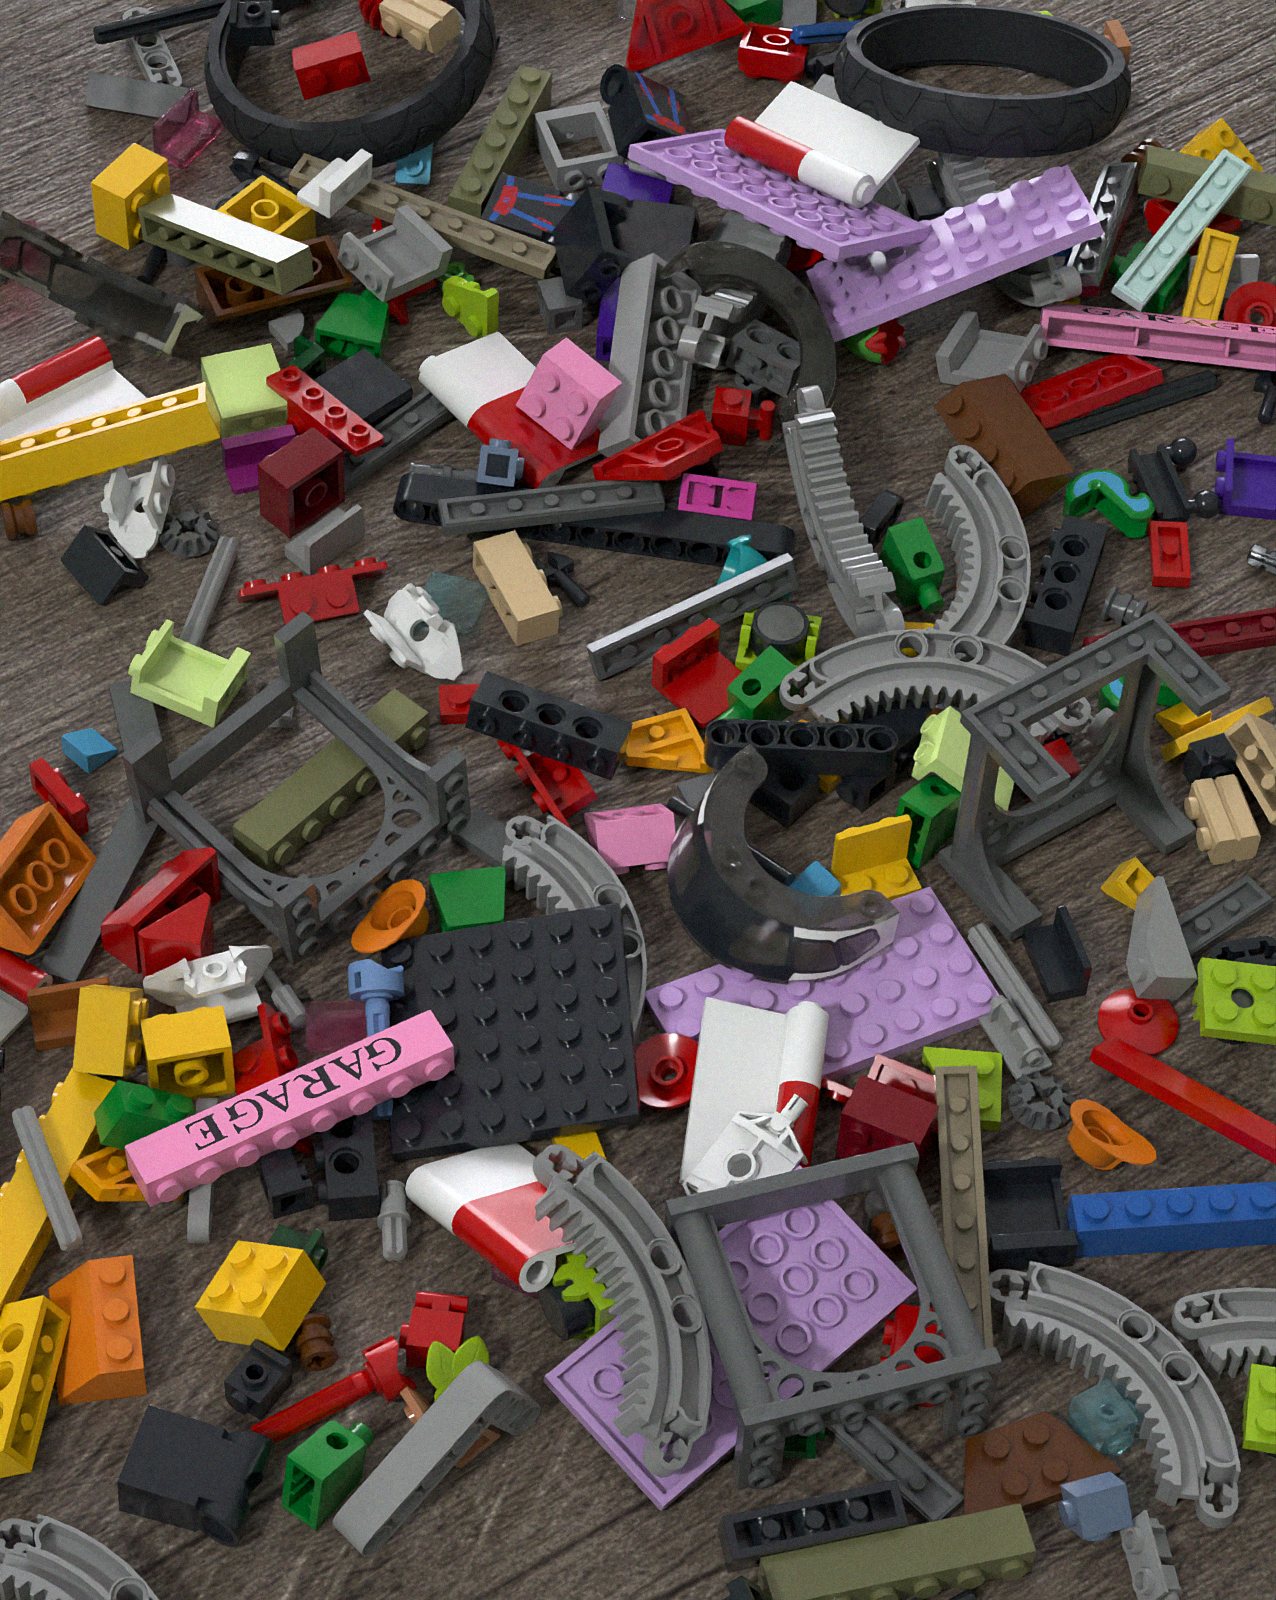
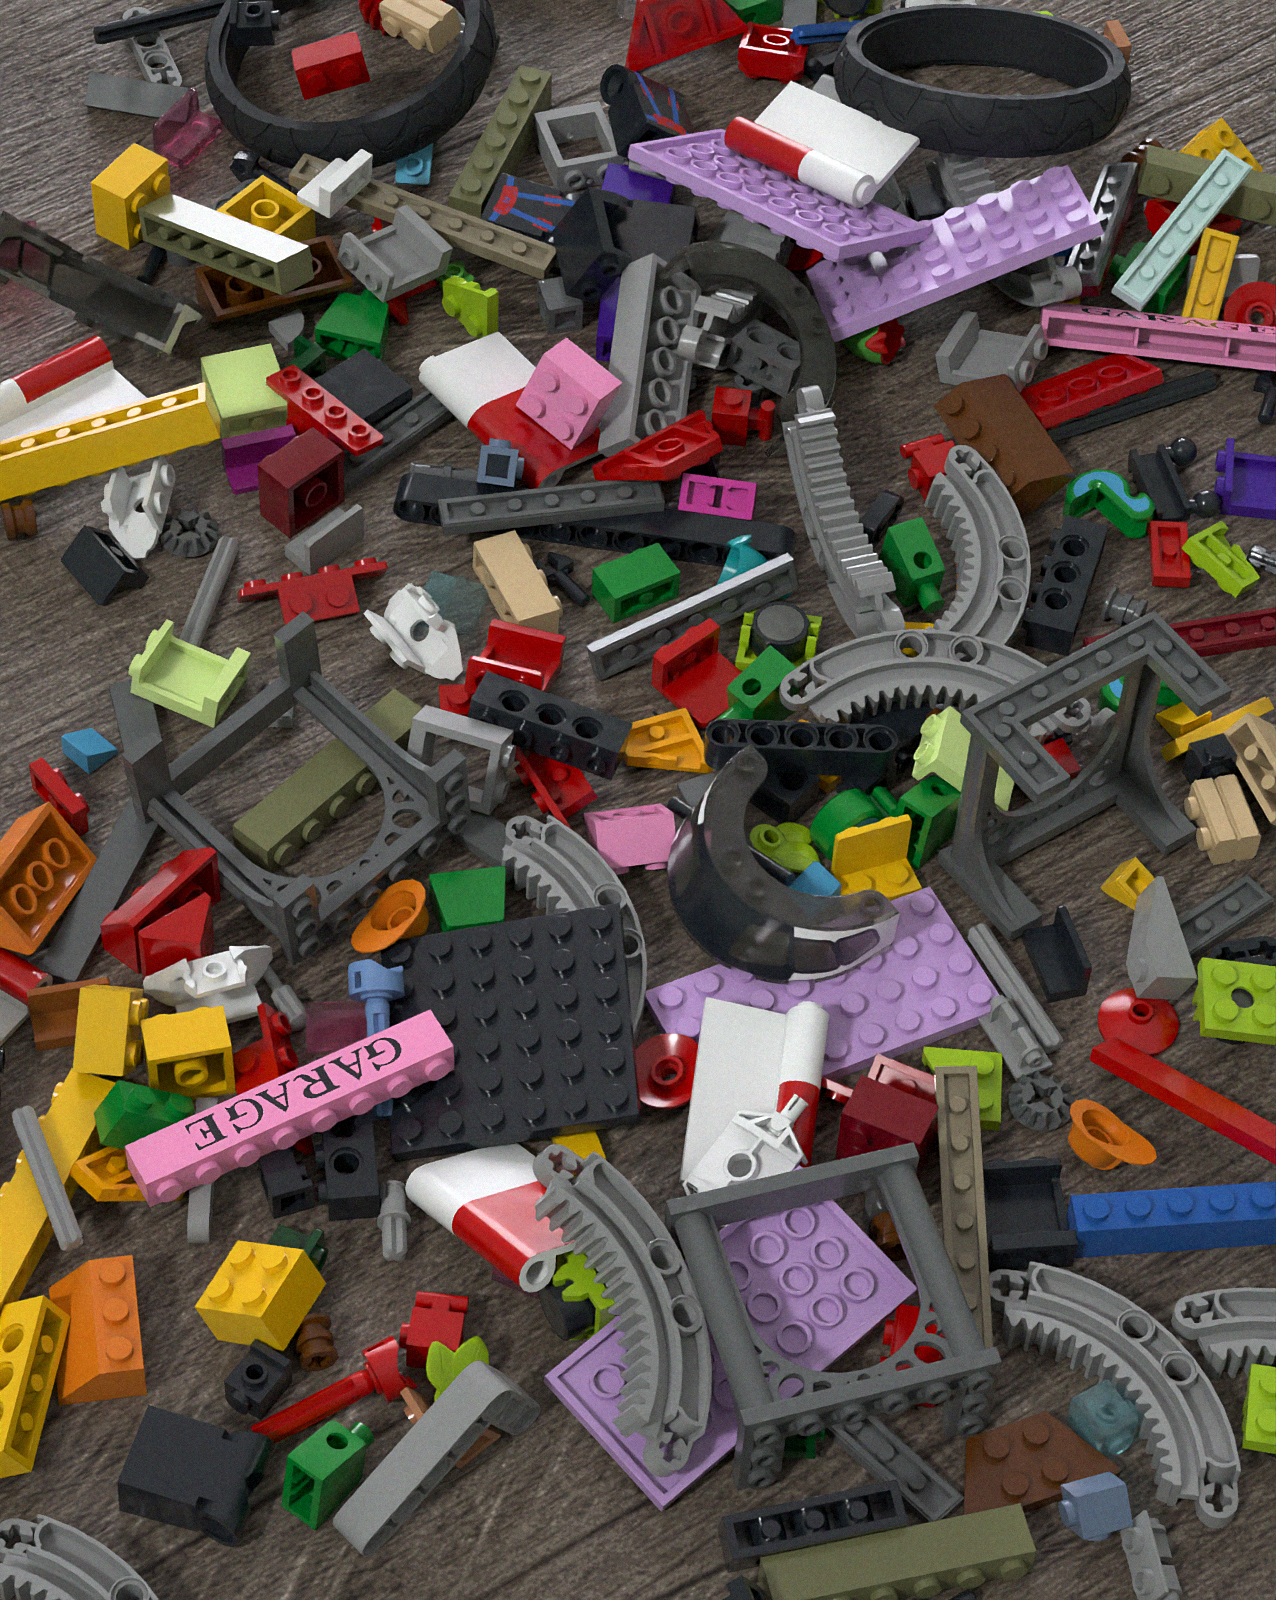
(498, 739): none -> light grey window
(518, 654): none -> red panel
(635, 582): none -> green brick
(785, 844): none -> lime plate
(850, 810): none -> green animal
(927, 460): none -> red brick
(1225, 564): none -> lime wing

